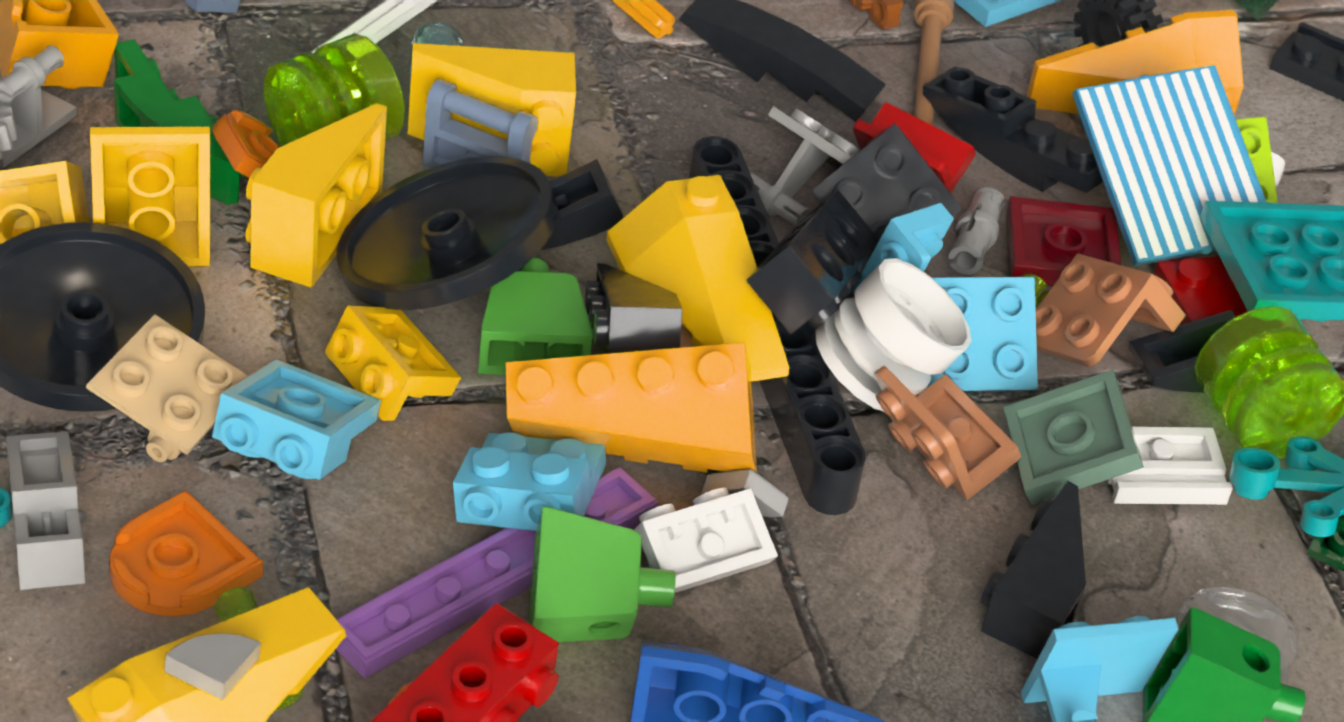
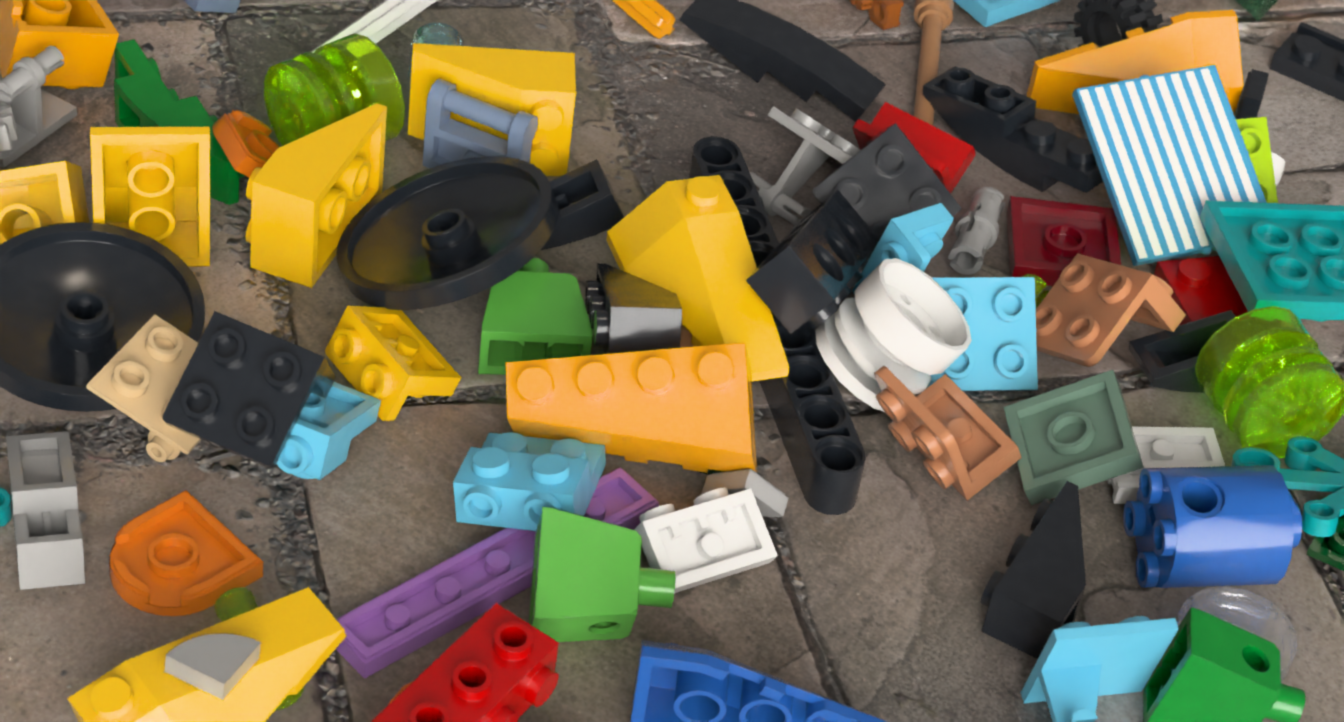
(246, 389): none -> black bracket
(1212, 526): none -> blue cylinder
(1252, 94): none -> black tile

